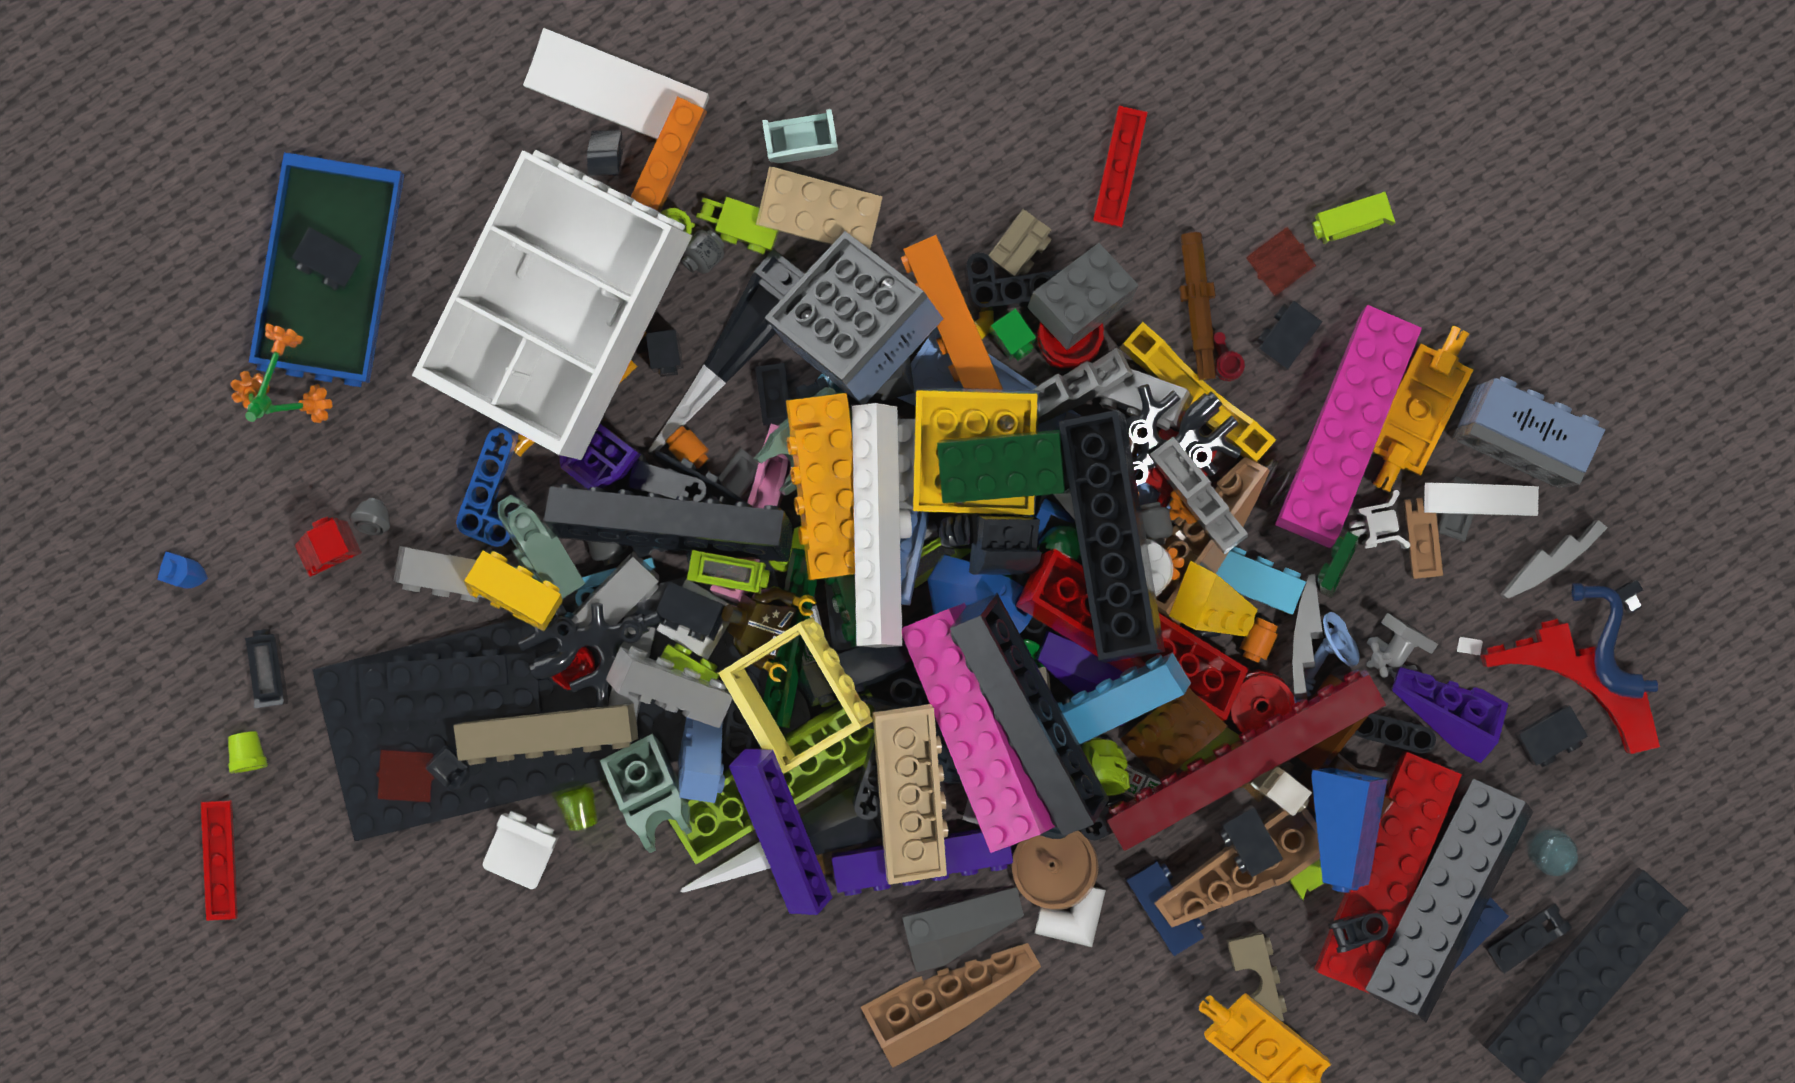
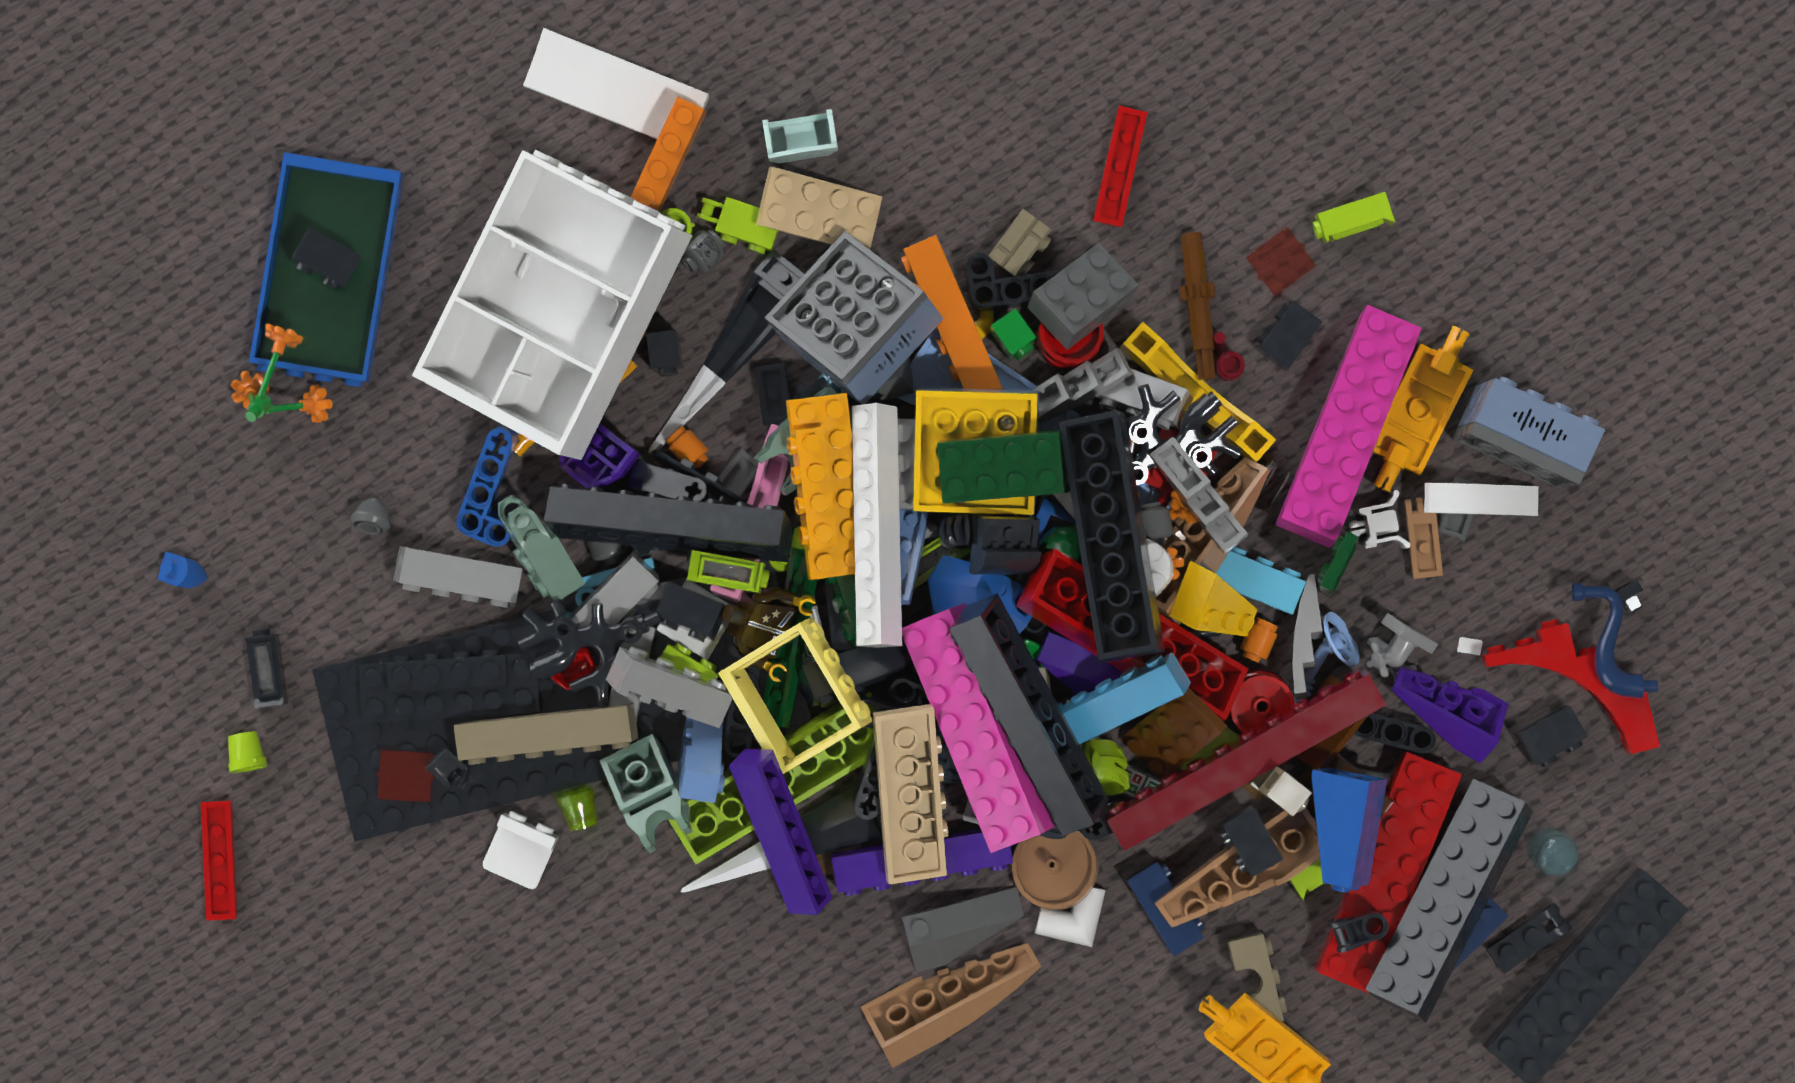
(326, 545): red wedge -> none
(513, 589): yellow wedge -> none
(604, 153): black beam -> none
(905, 523): white tile -> none
(1543, 566): light grey slope -> none

